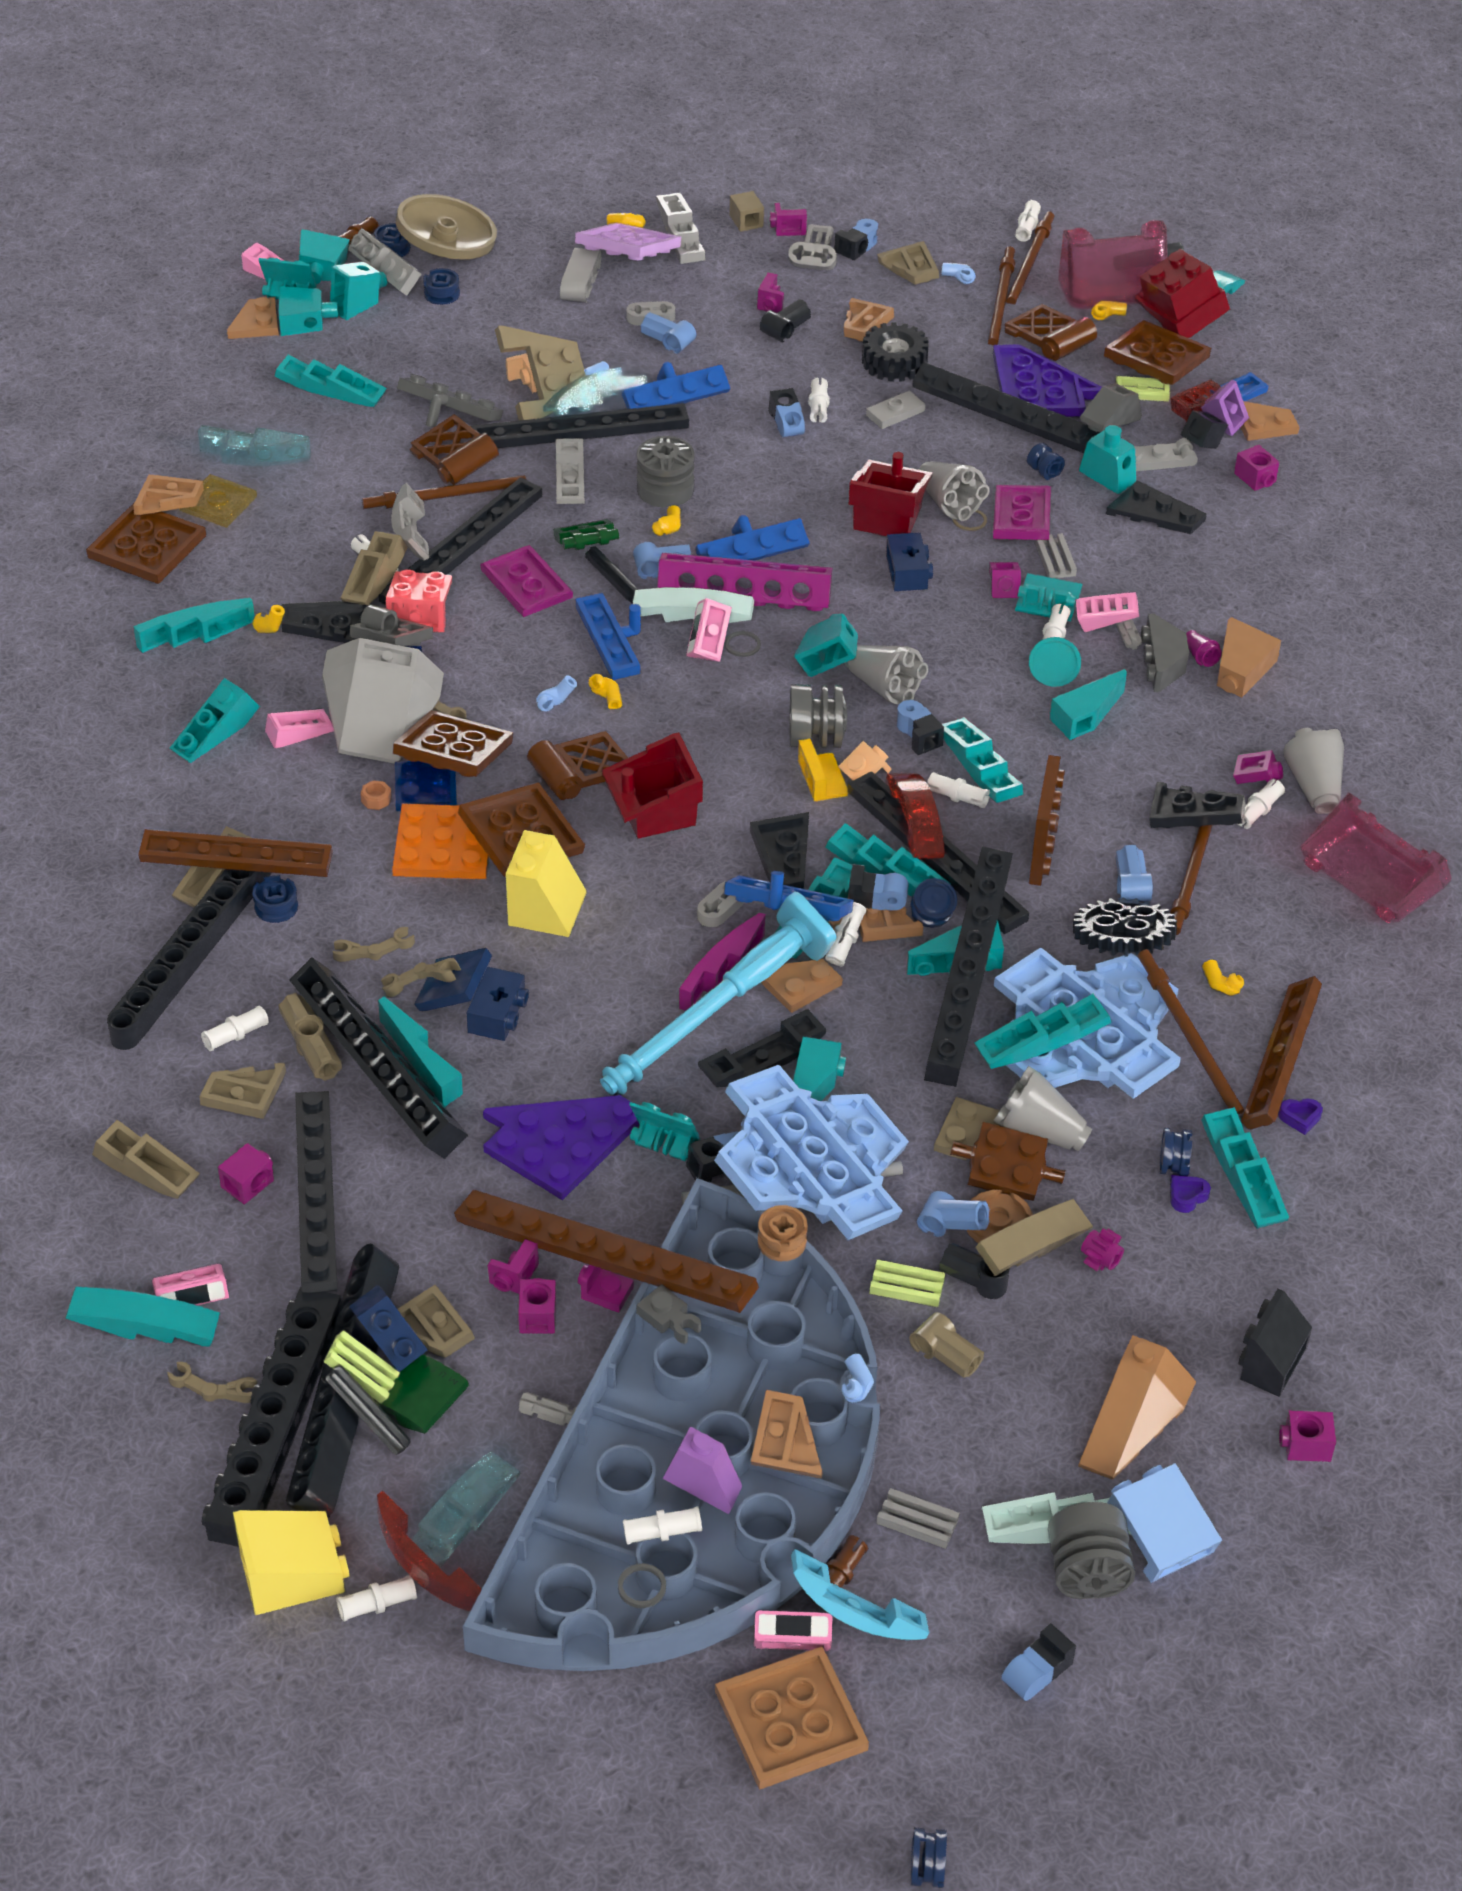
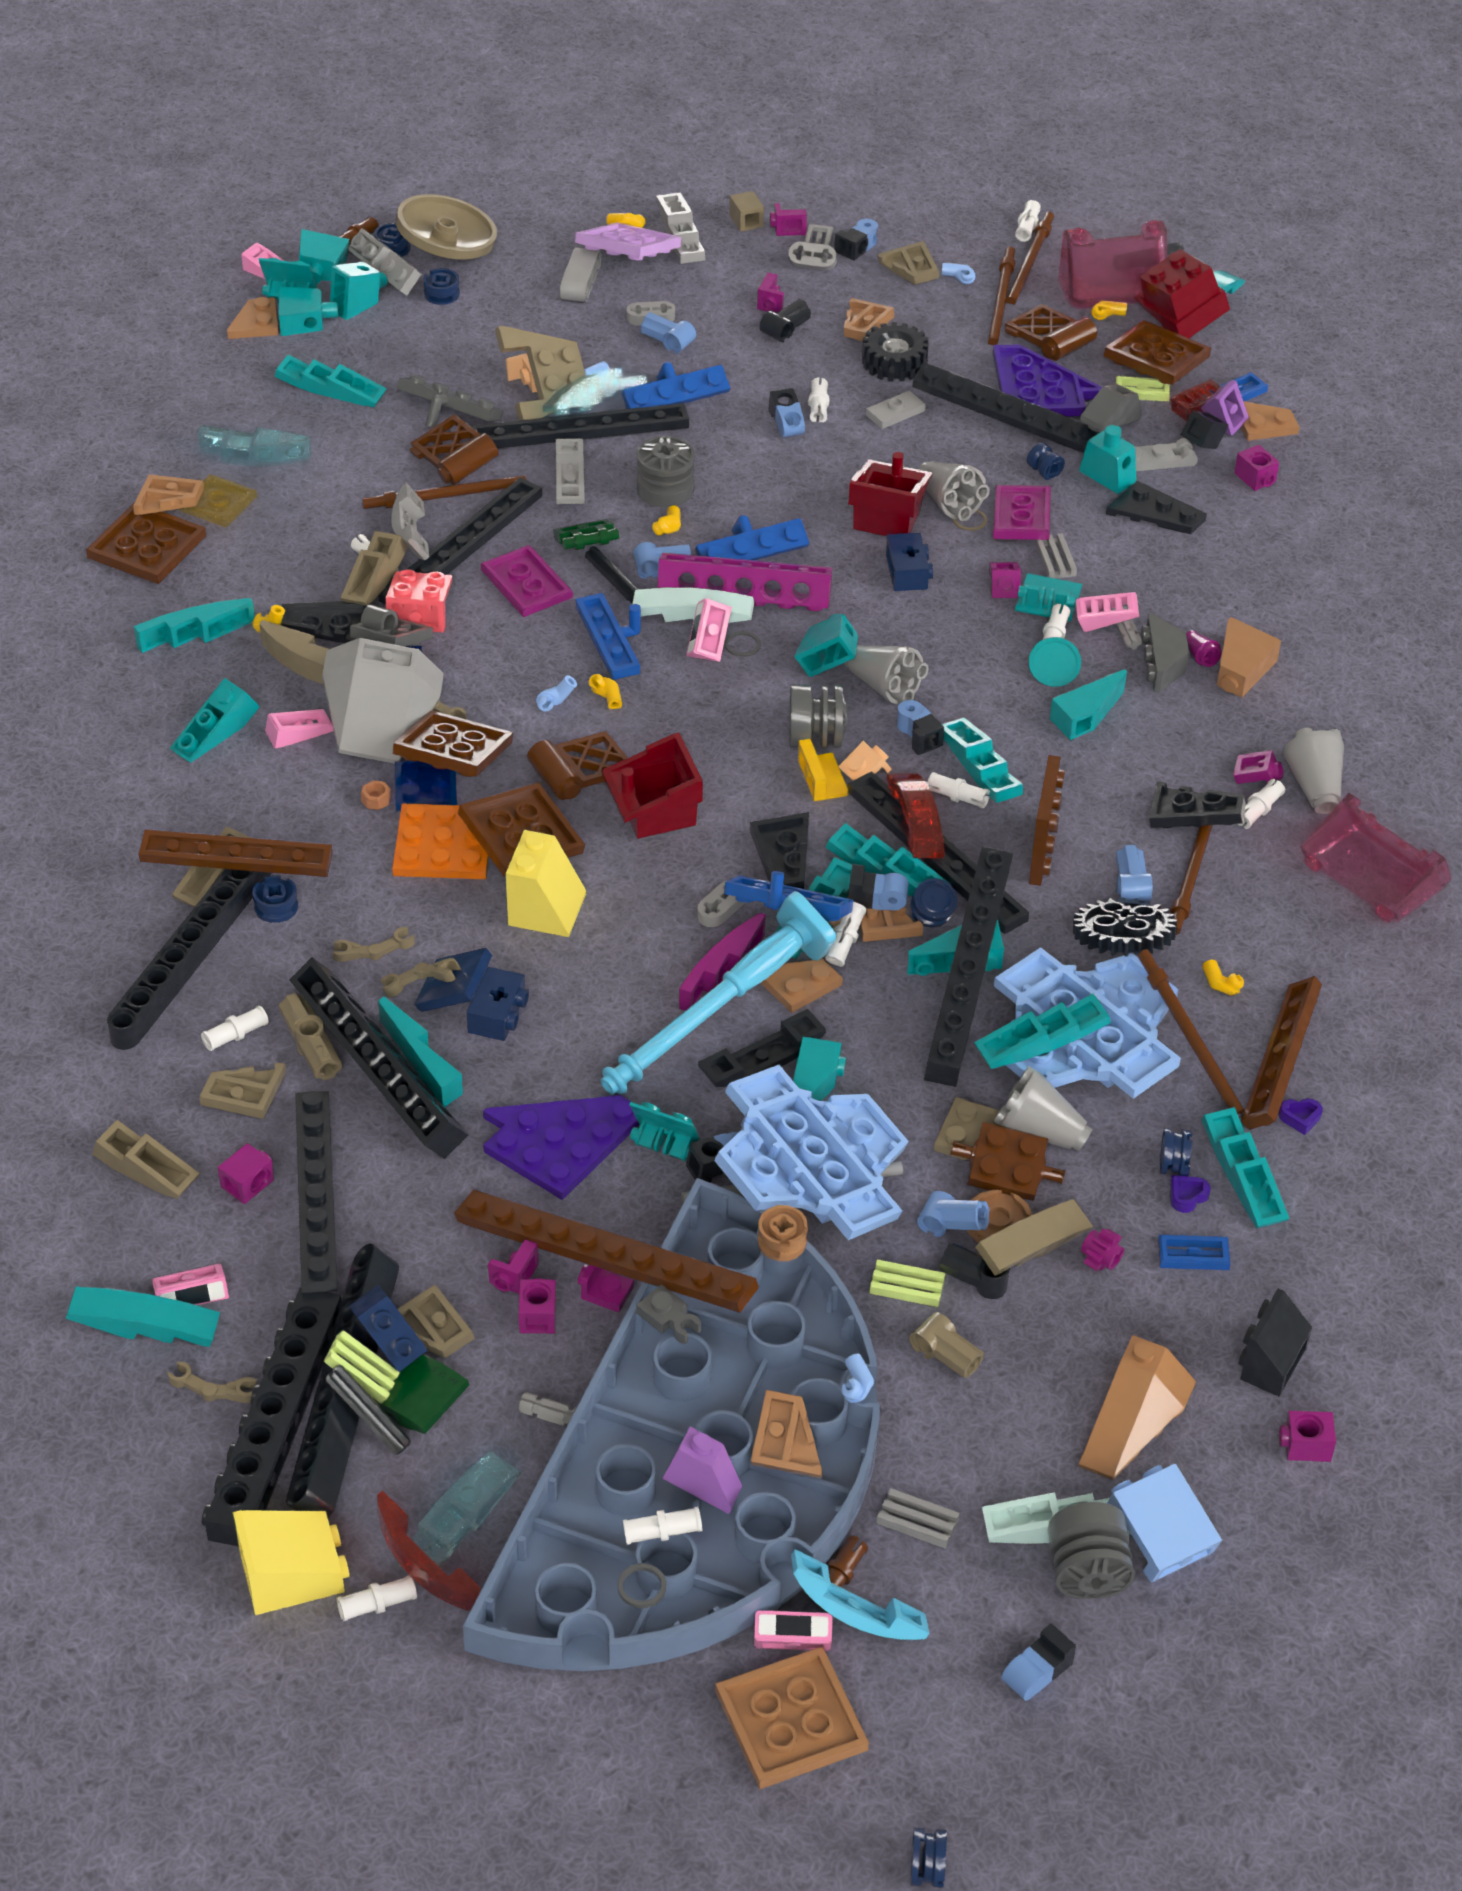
(294, 650): none -> dark tan slope
(1194, 1257): none -> blue tile

